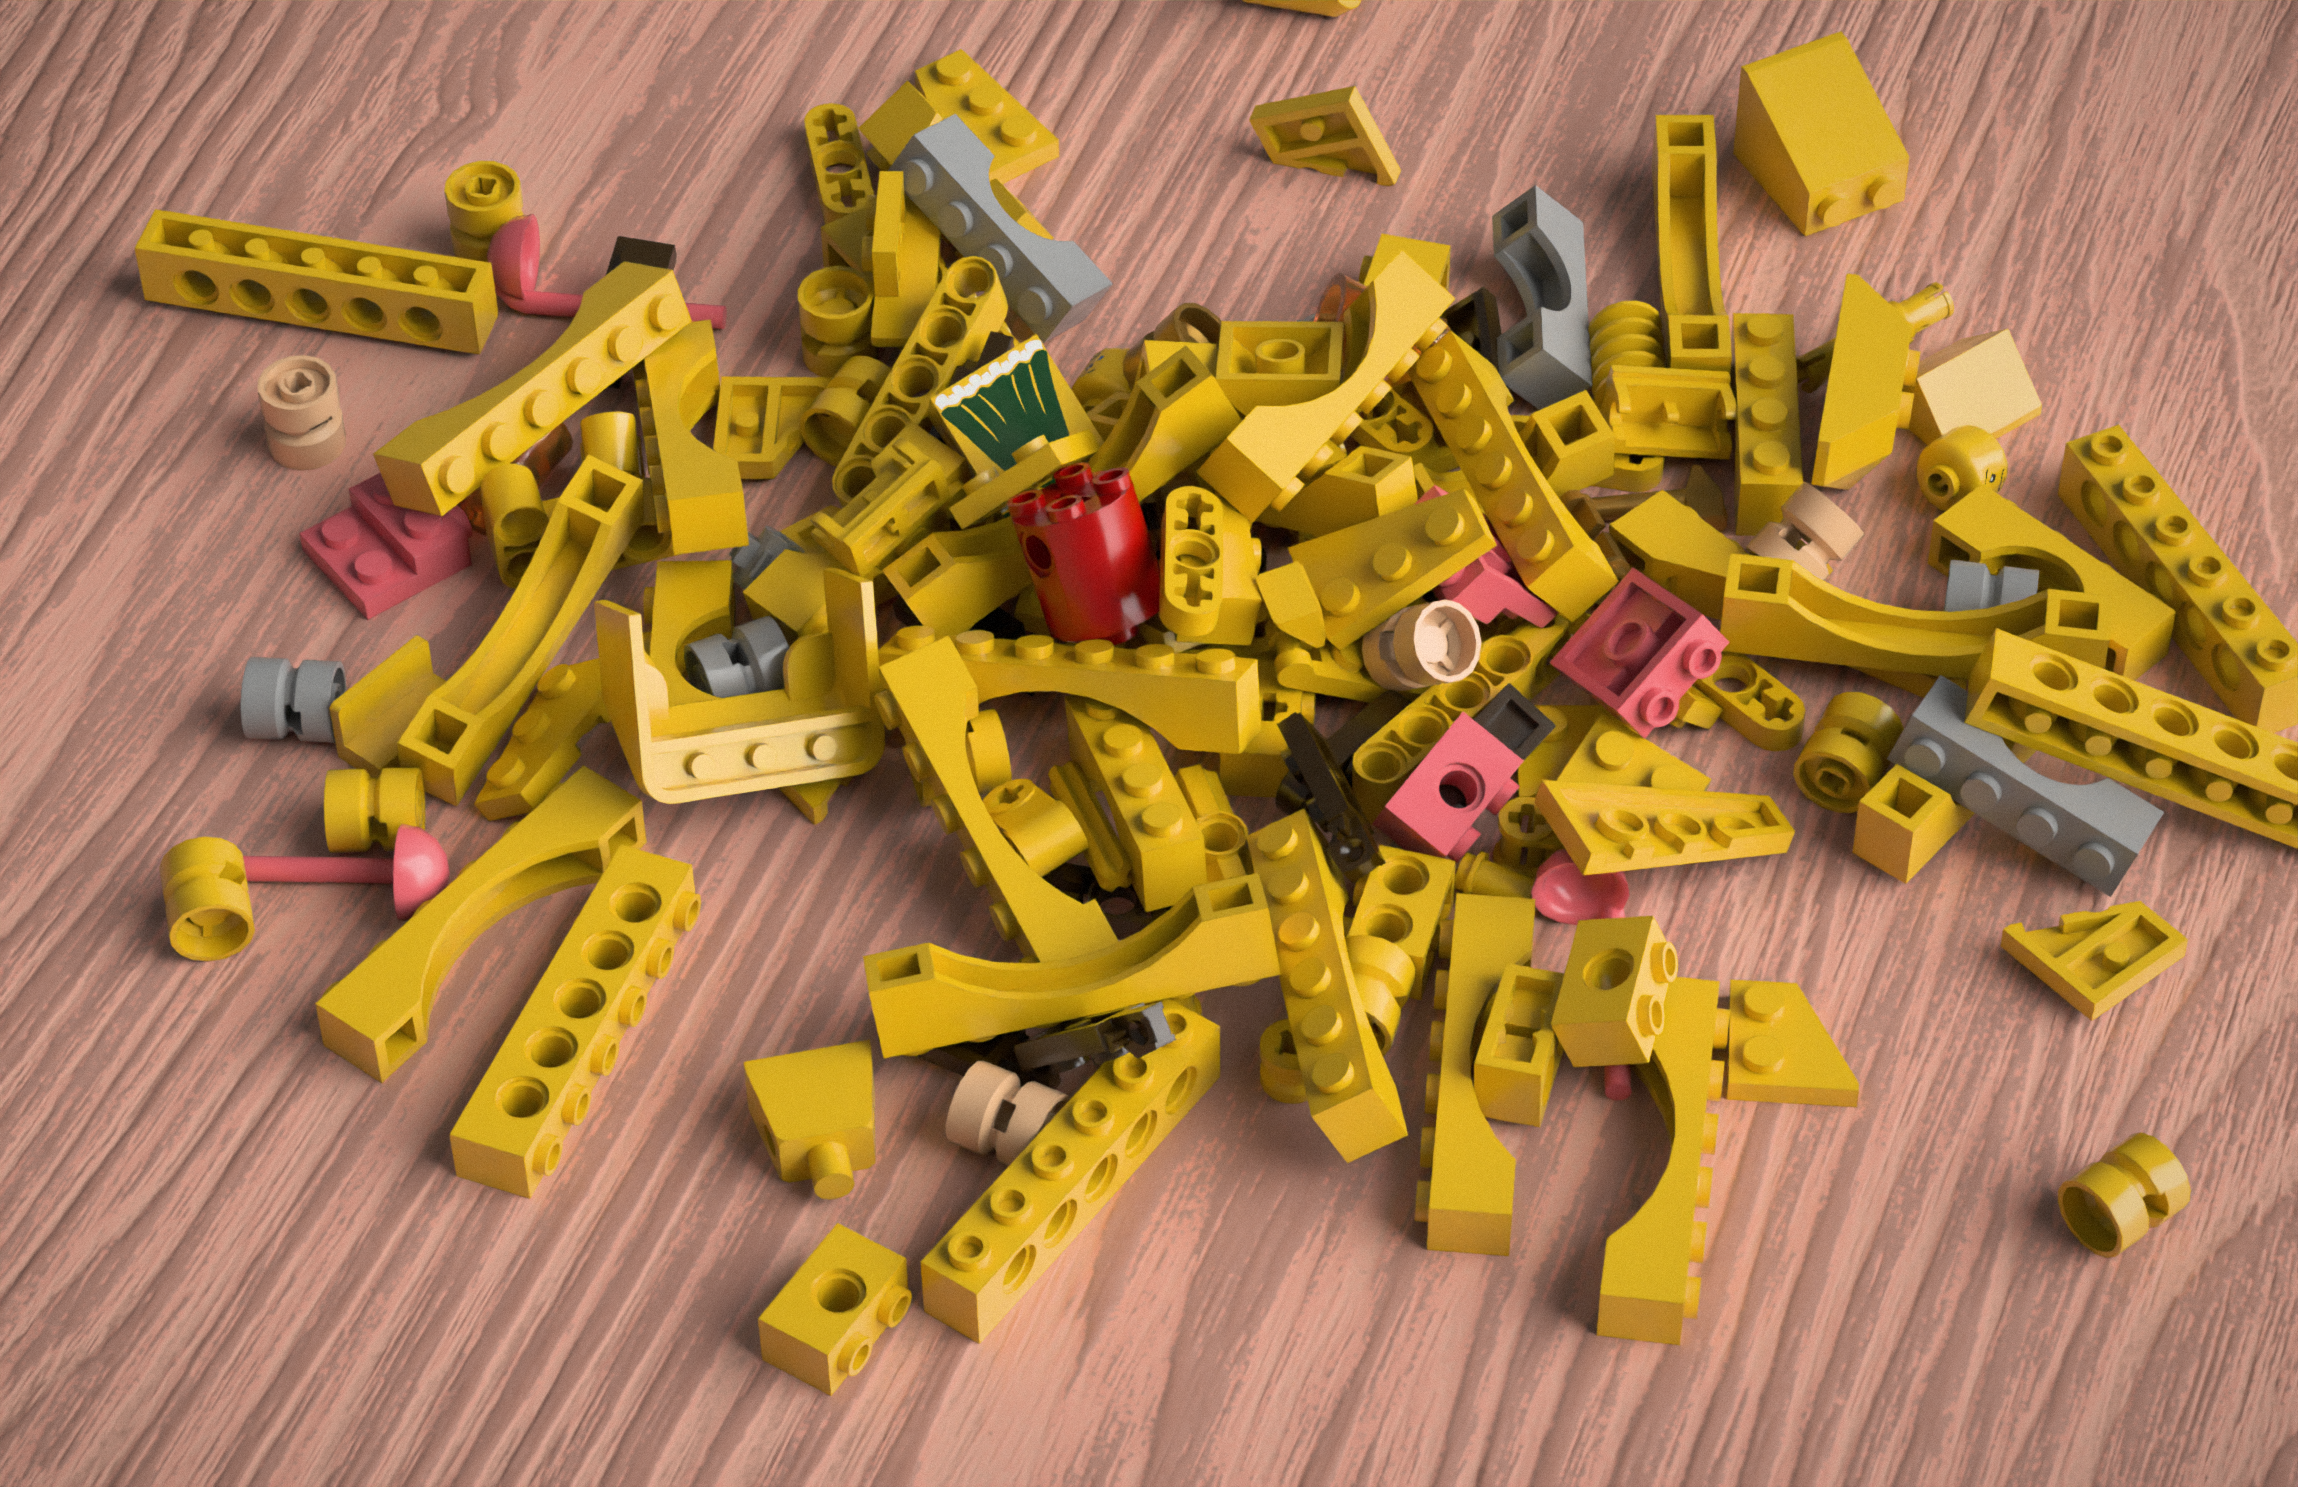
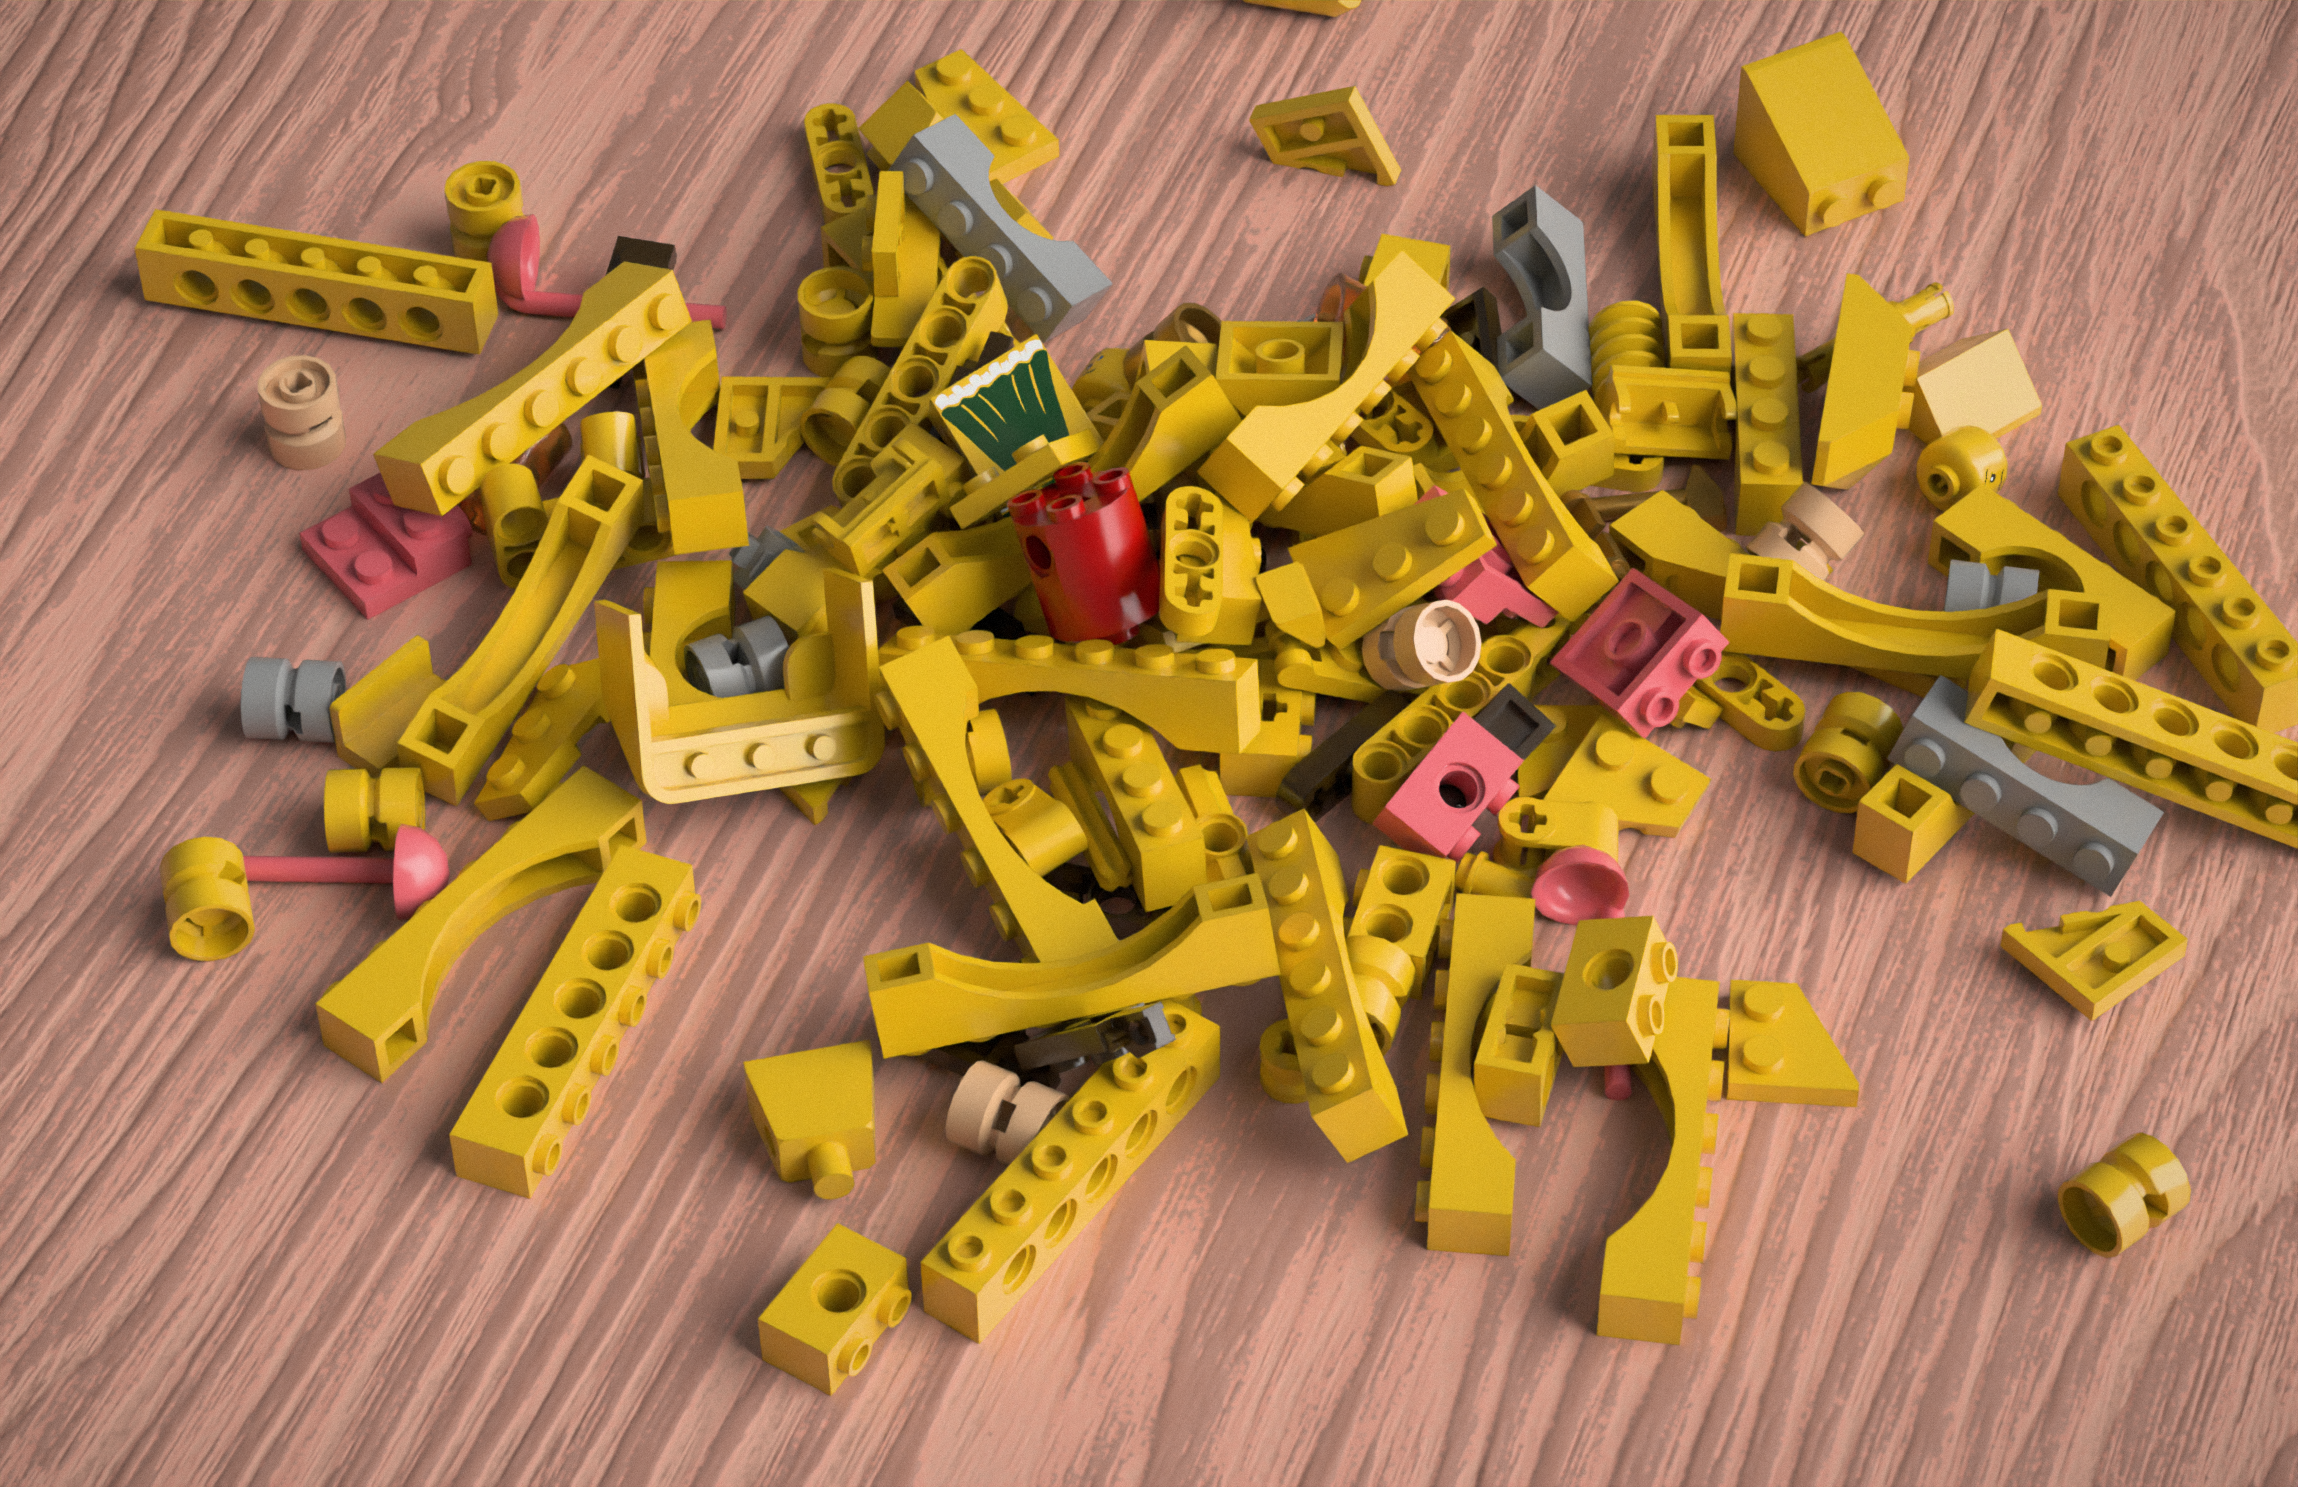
(1333, 799): dark brown hinge -> none
(1652, 827): yellow wing -> none

